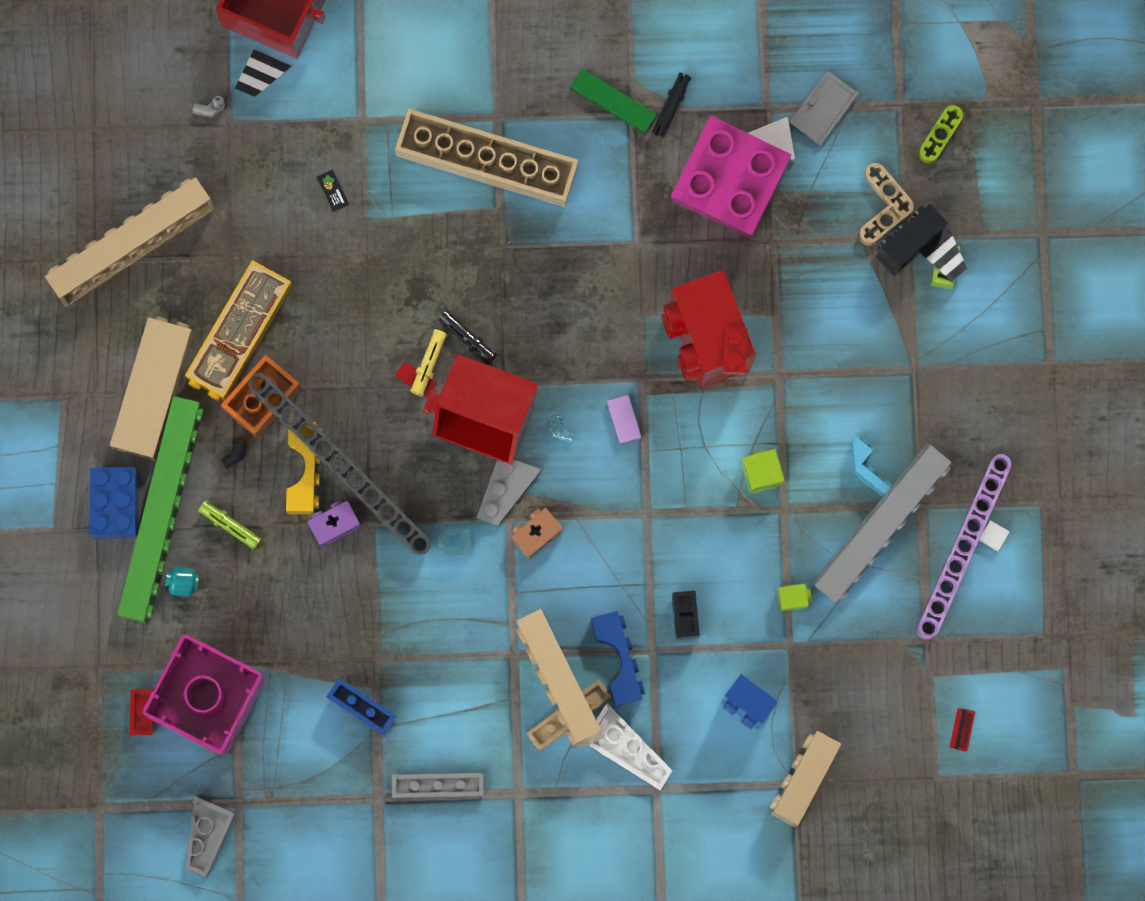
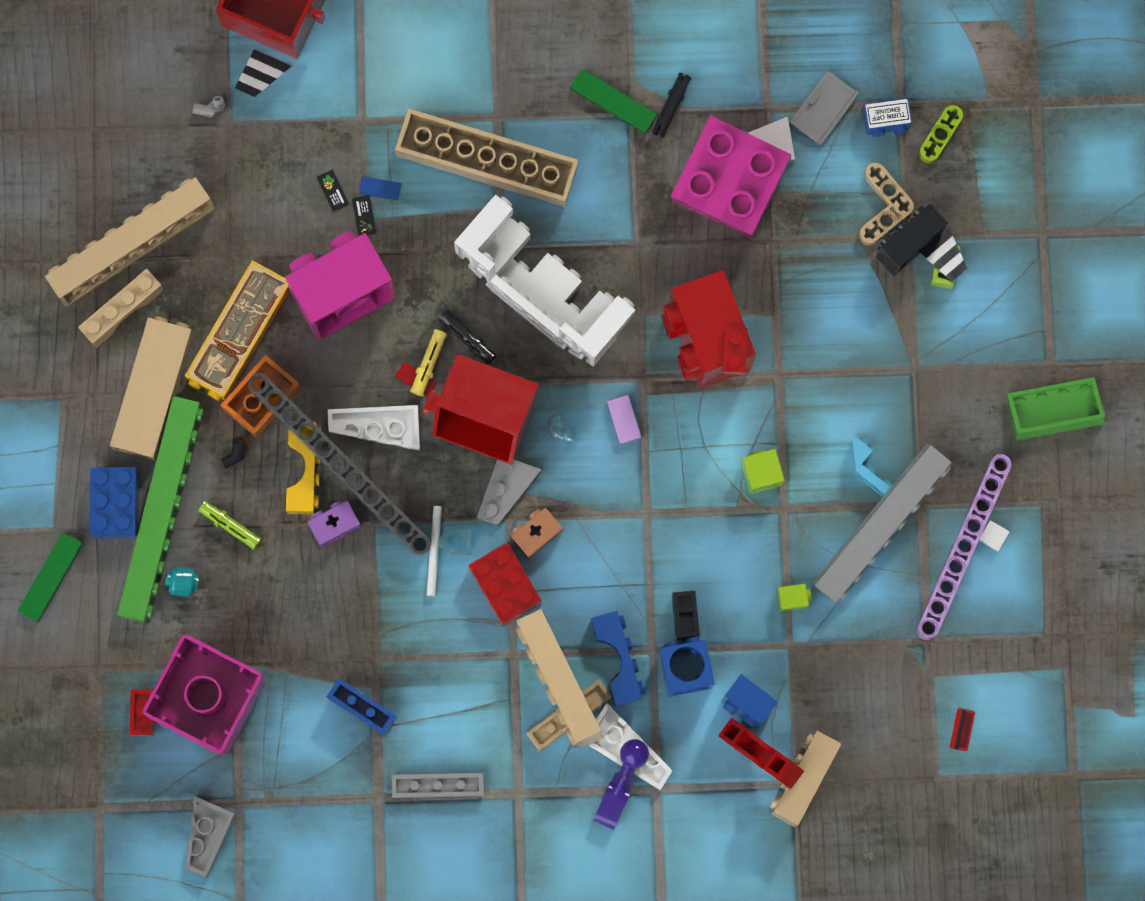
(50, 577): none -> green tile
(133, 296): none -> tan arch
(340, 284): none -> dark pink brick
(364, 215): none -> black sticker
(380, 188): none -> blue sticker
(382, 425): none -> white wing
(434, 551): none -> white bar
(505, 584): none -> red brick
(543, 294): none -> white brick
(633, 755): none -> dark purple beam
(704, 678): none -> blue brick
(761, 753): none -> red arch
(887, 117): none -> brick
(1055, 409): none -> bright green slope

